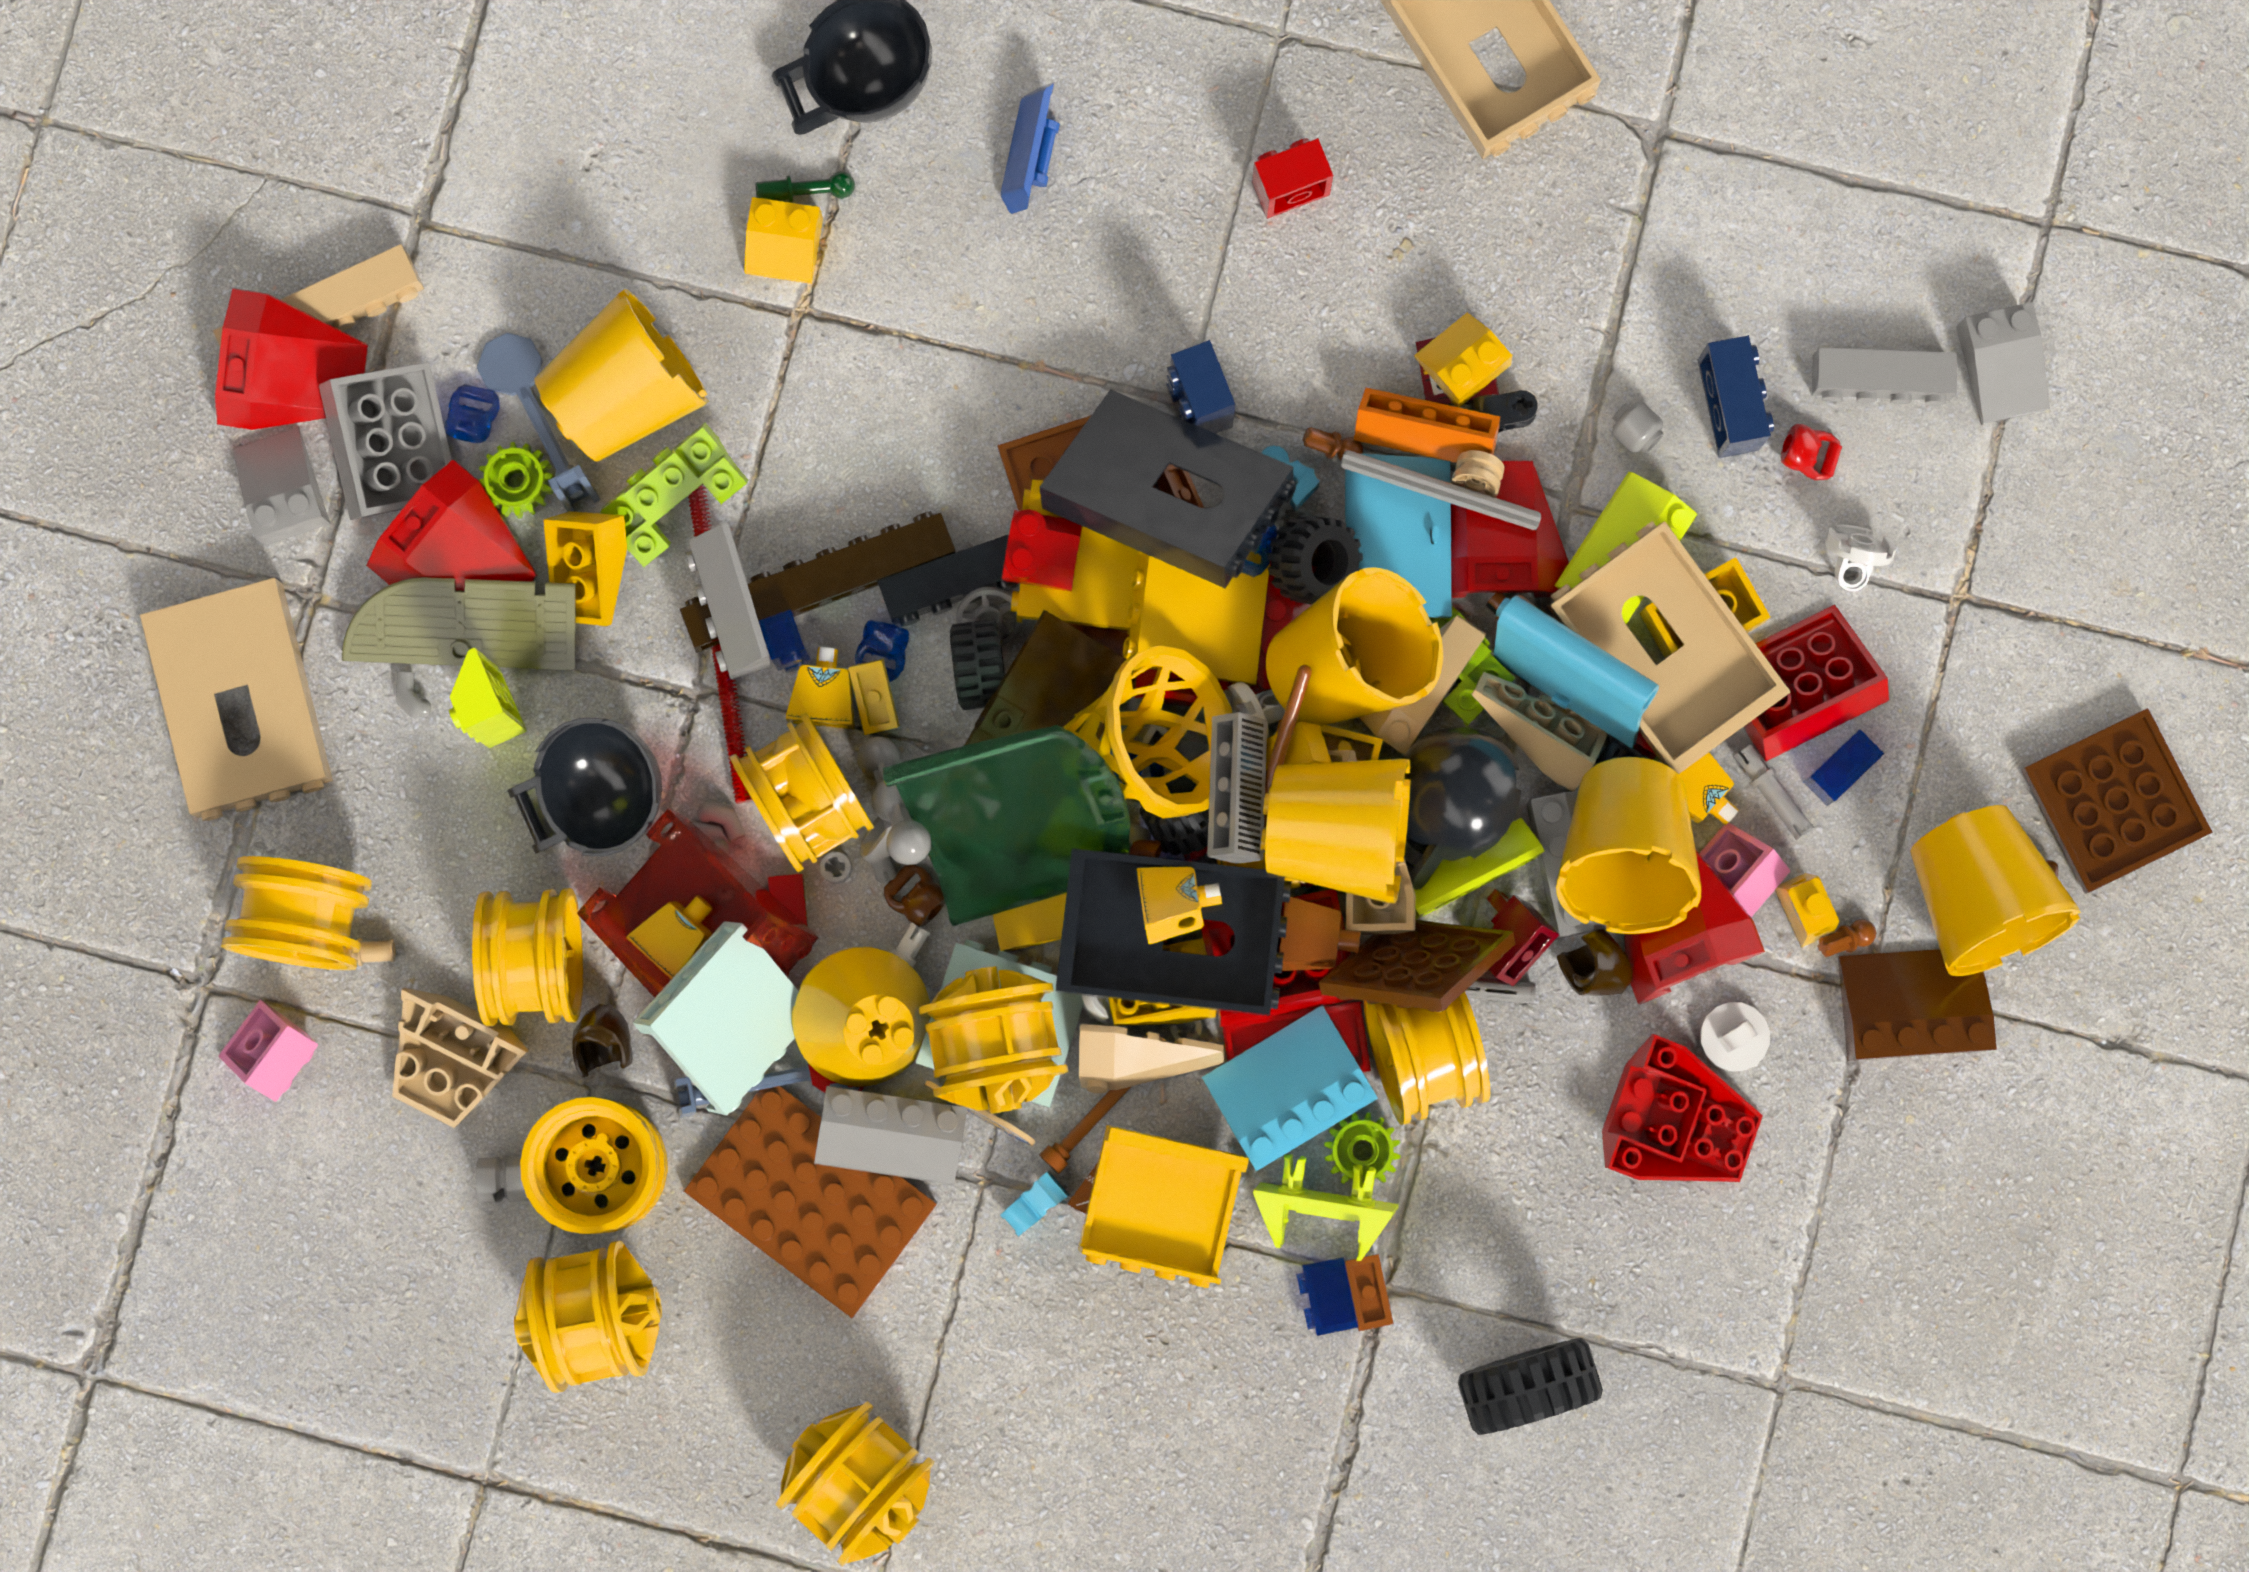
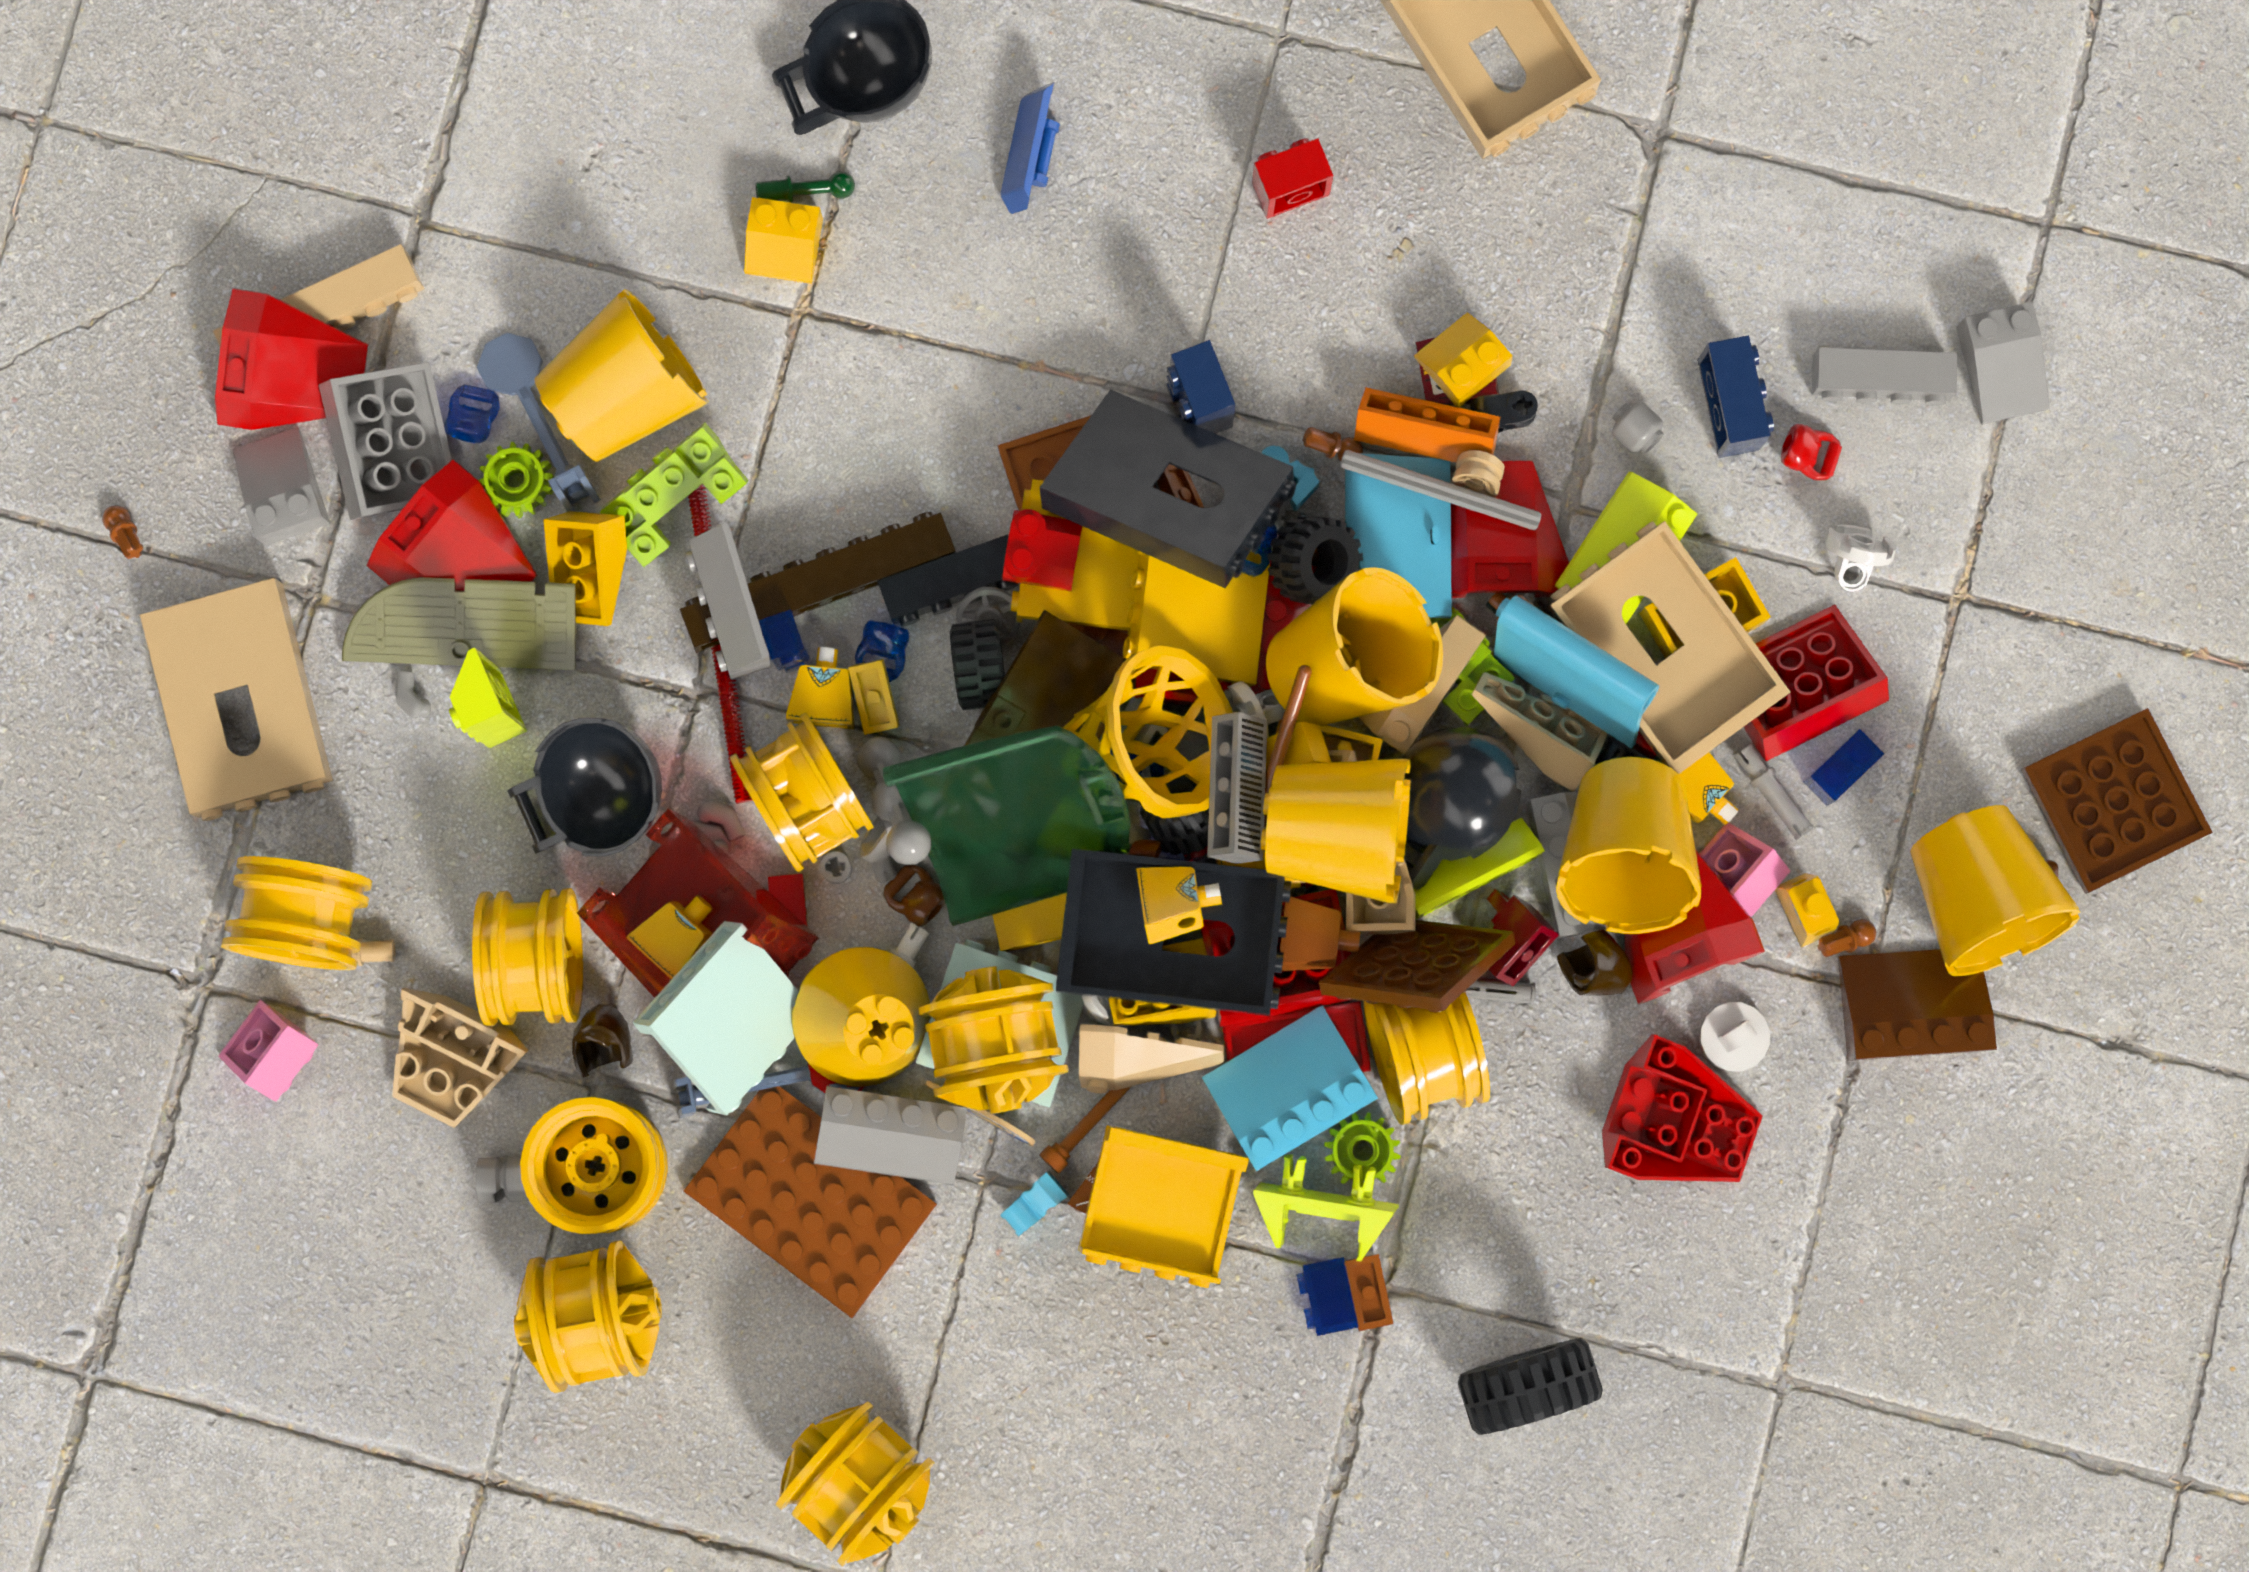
(122, 531): none -> dark orange axle

